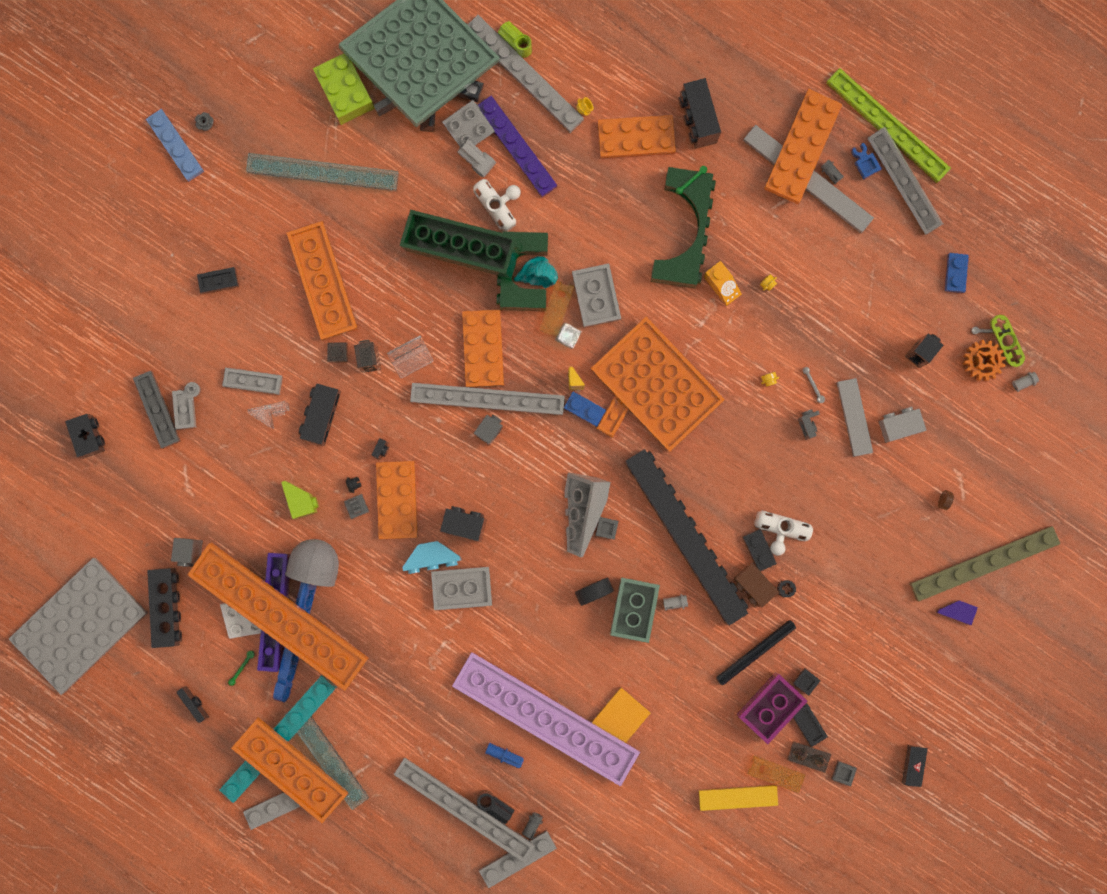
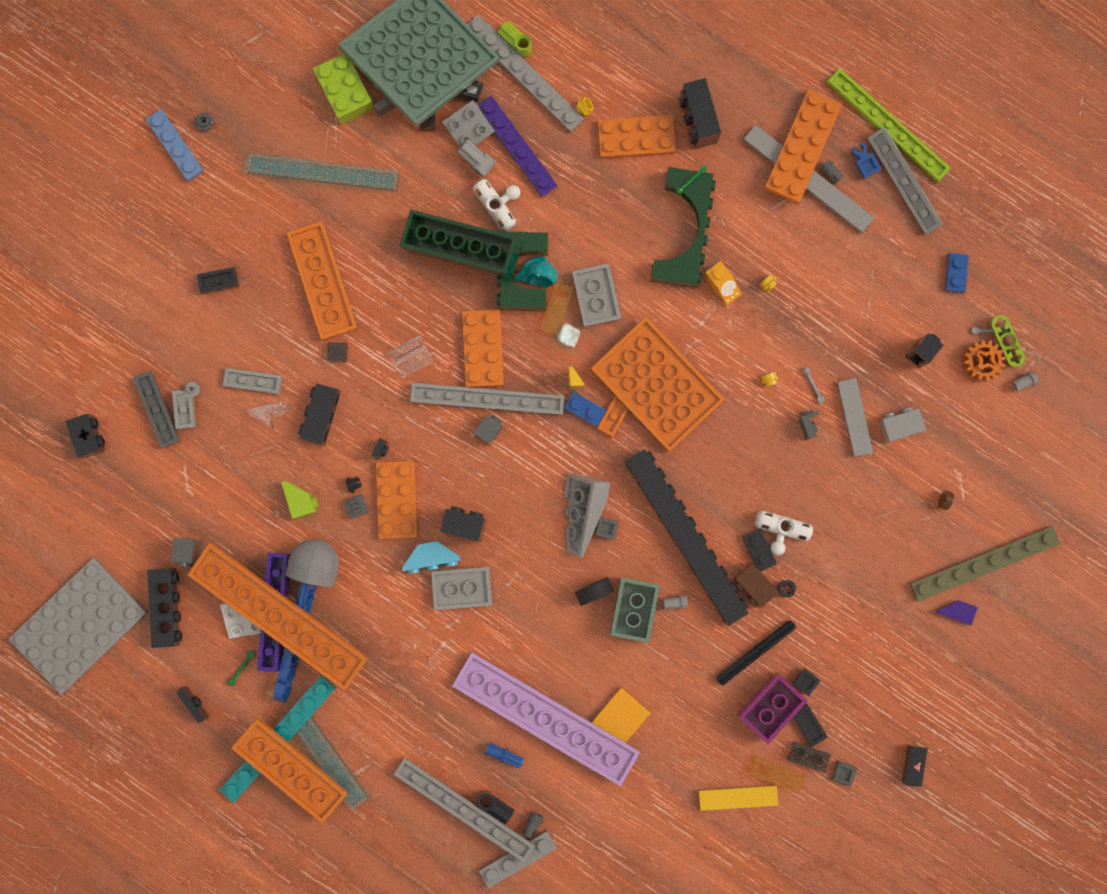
(269, 810): light grey plate -> none
(367, 356): clear smoke brick -> none

